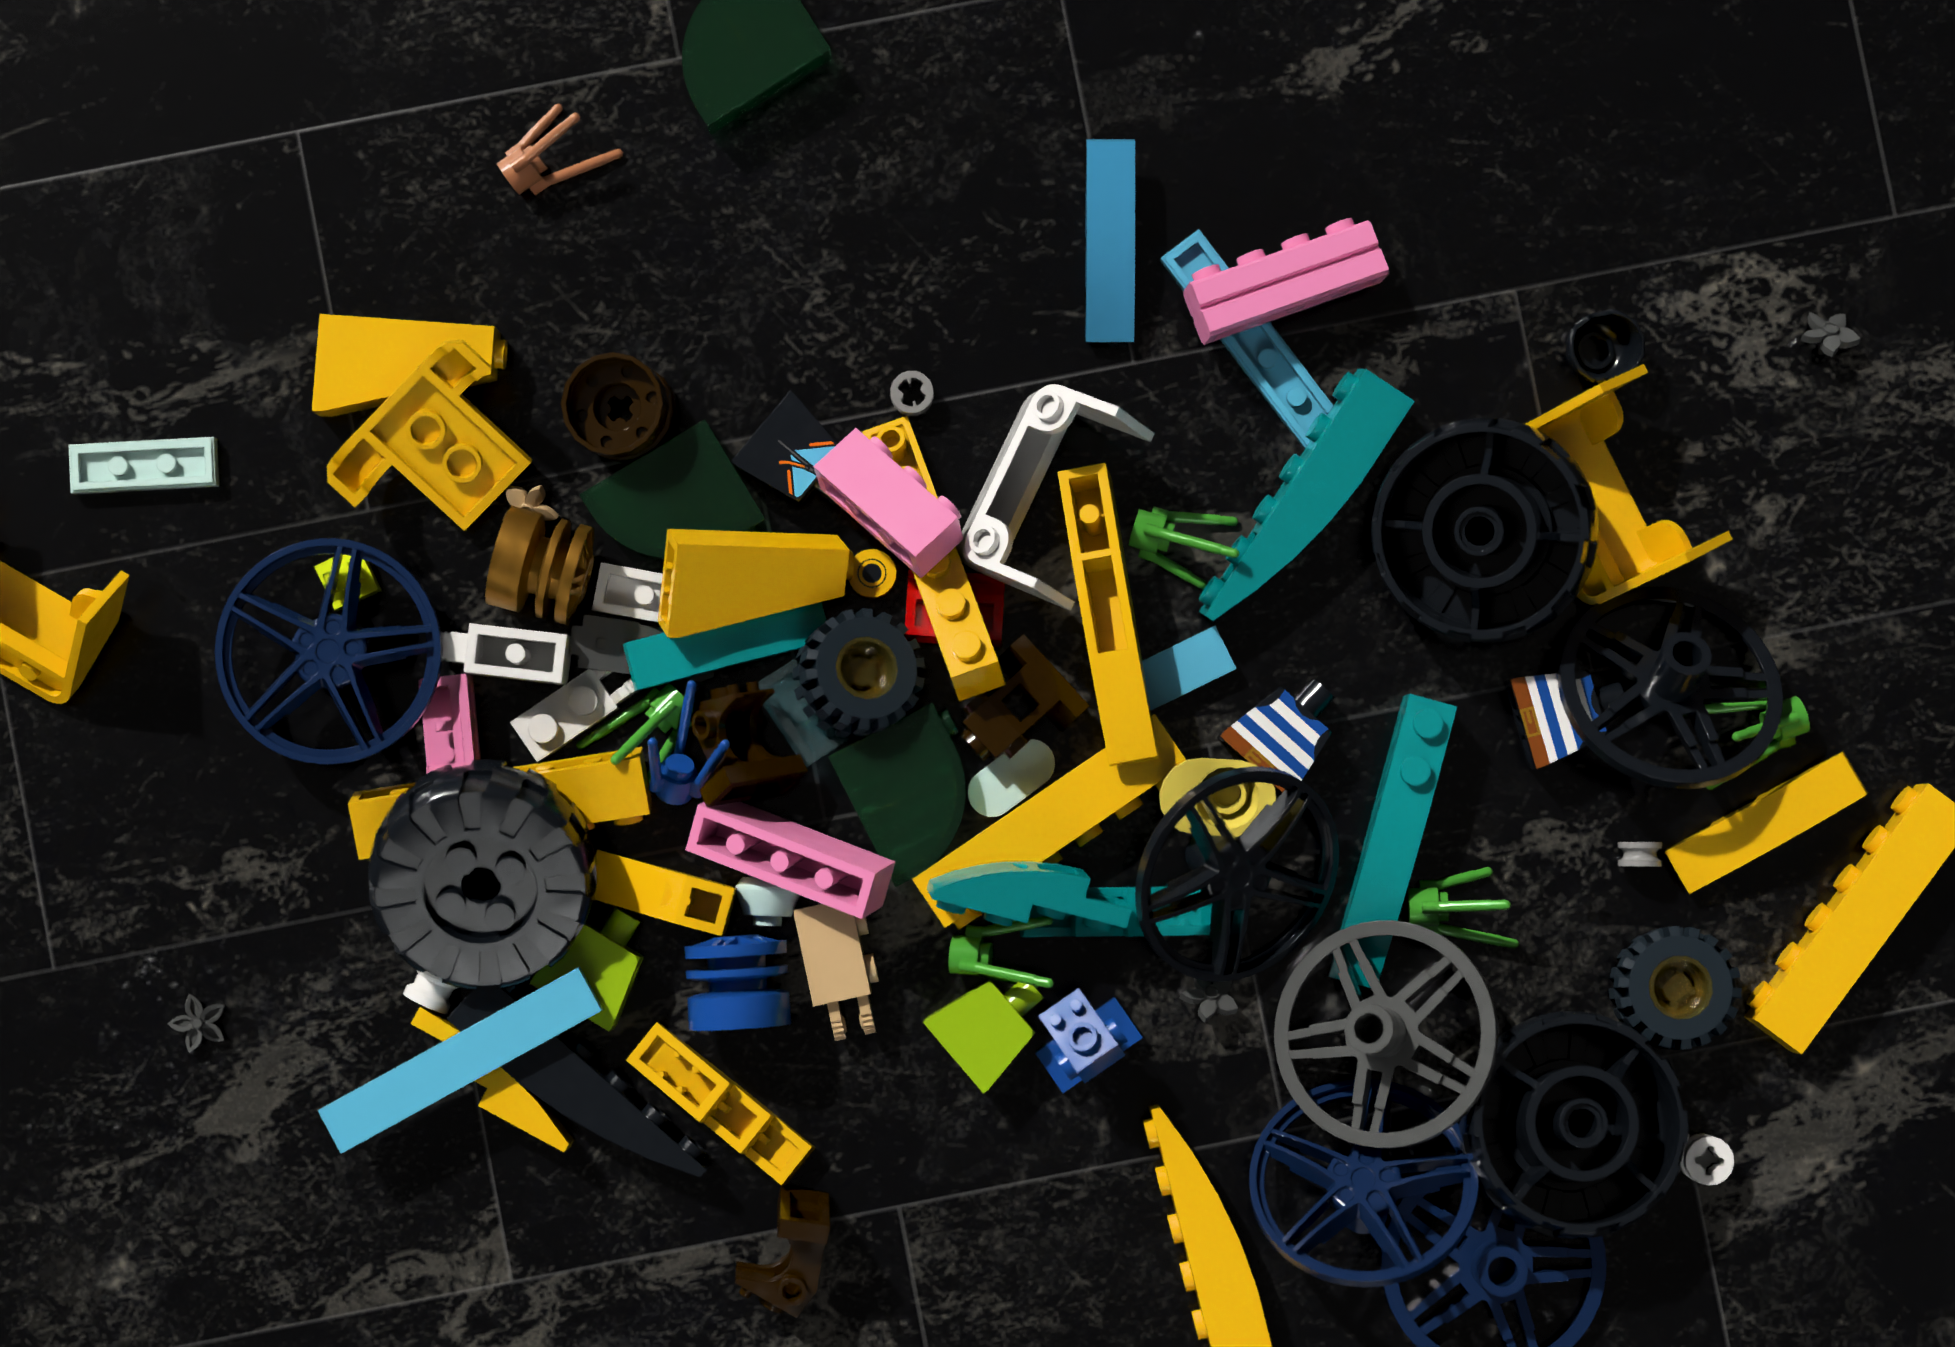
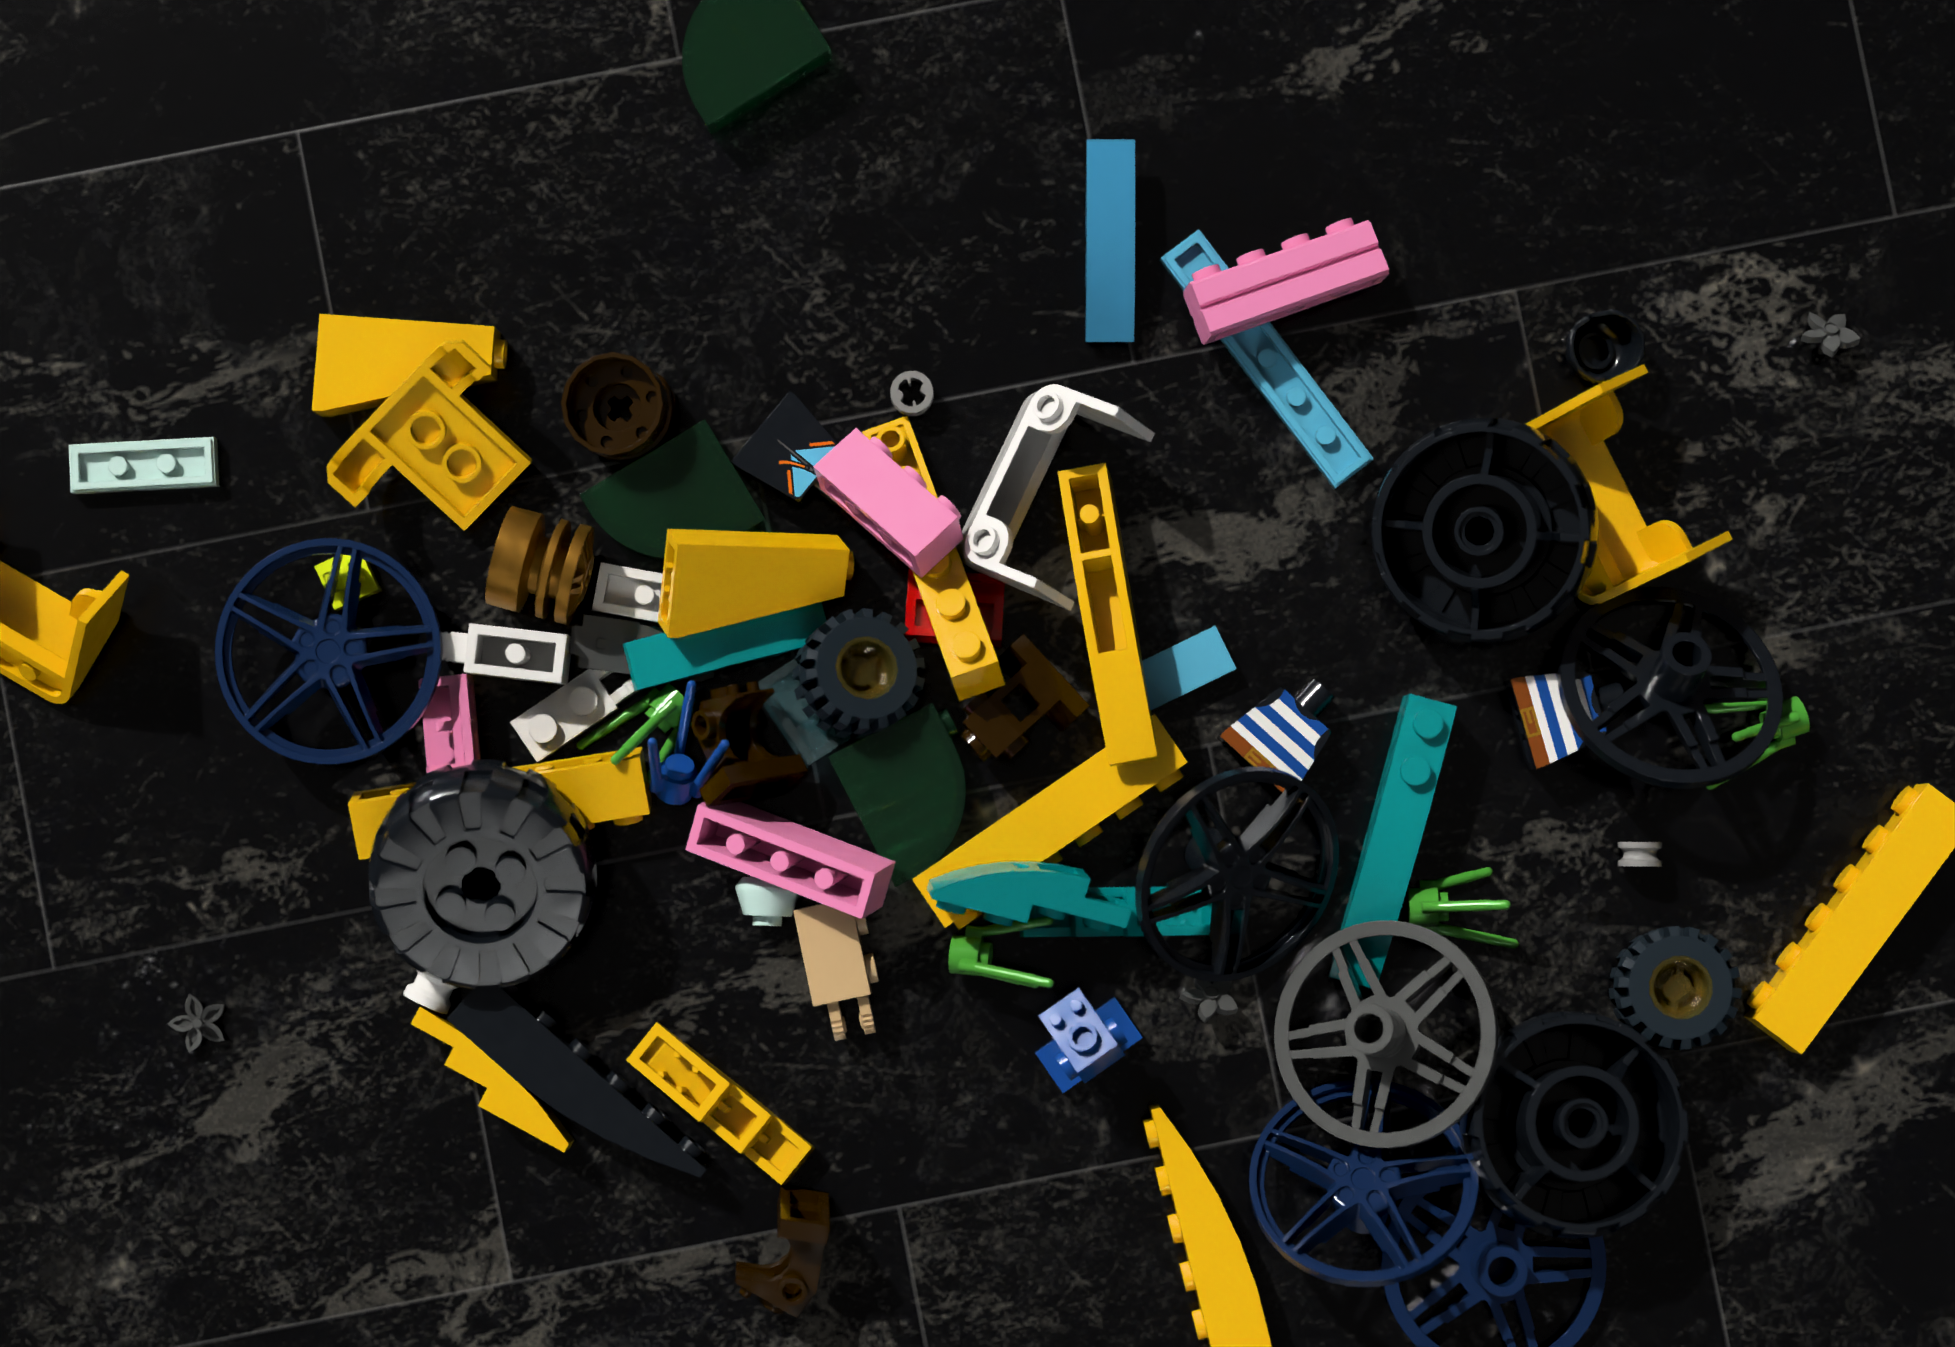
(460, 1060): medium azure tile -> none
(524, 165): nougat plant -> none
(530, 501): tan plant -> none
(605, 962): lime torso -> none
(664, 893): yellow slope -> none
(737, 984): blue wheel -> none
(873, 573): yellow tile -> none
(985, 1029): lime torso -> none
(1011, 780): light aqua tile -> none
(1154, 533): bright green plant -> none
(1235, 804): light yellow piece -> none
(1313, 486): teal slope -> none
(1698, 1157): white wheel -> none
(1766, 822): yellow slope -> none

